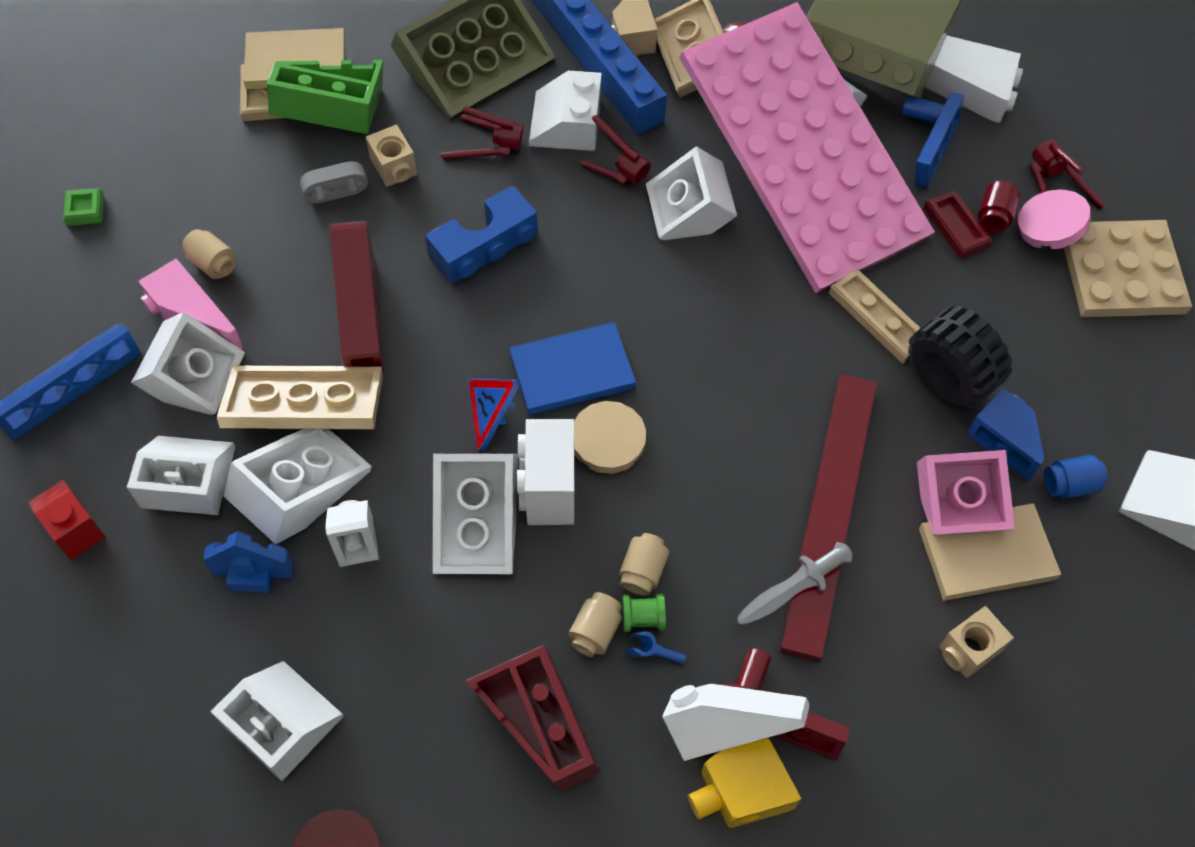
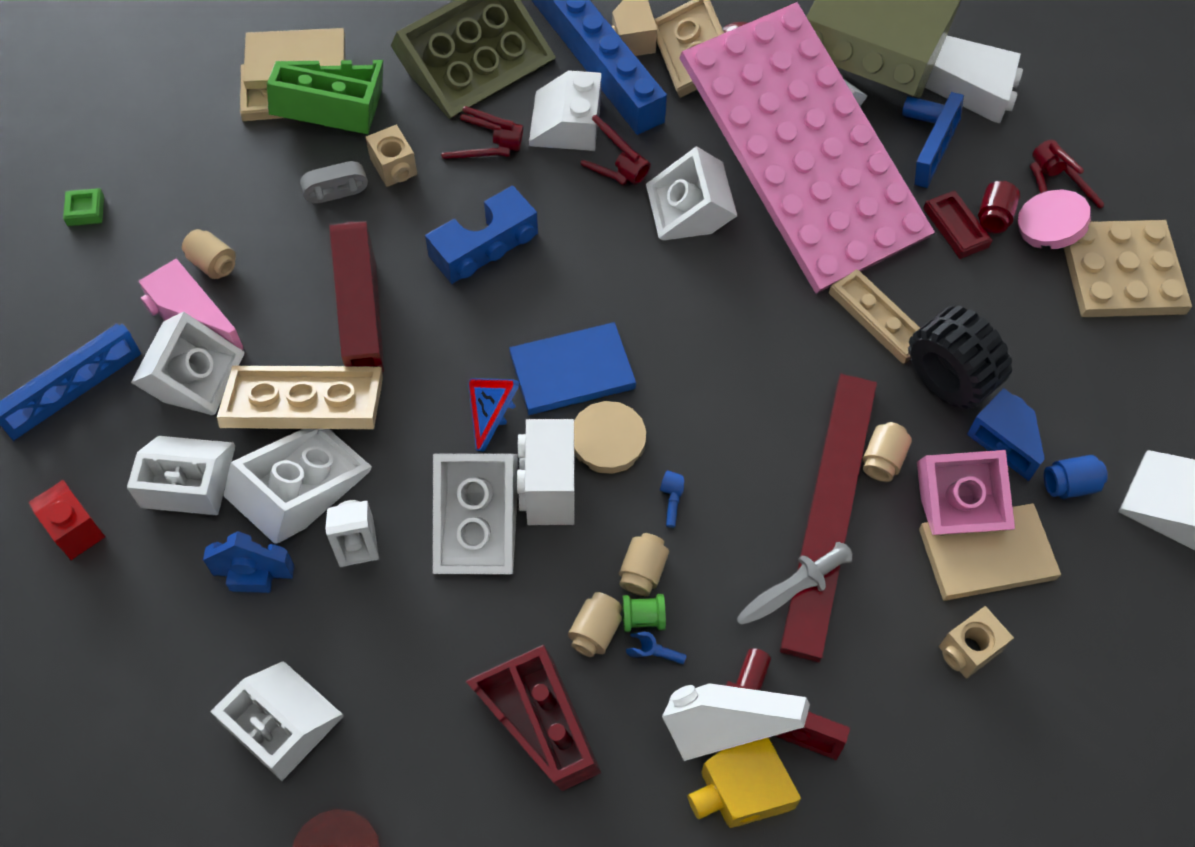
(673, 485): none -> blue hand
(886, 451): none -> tan brick

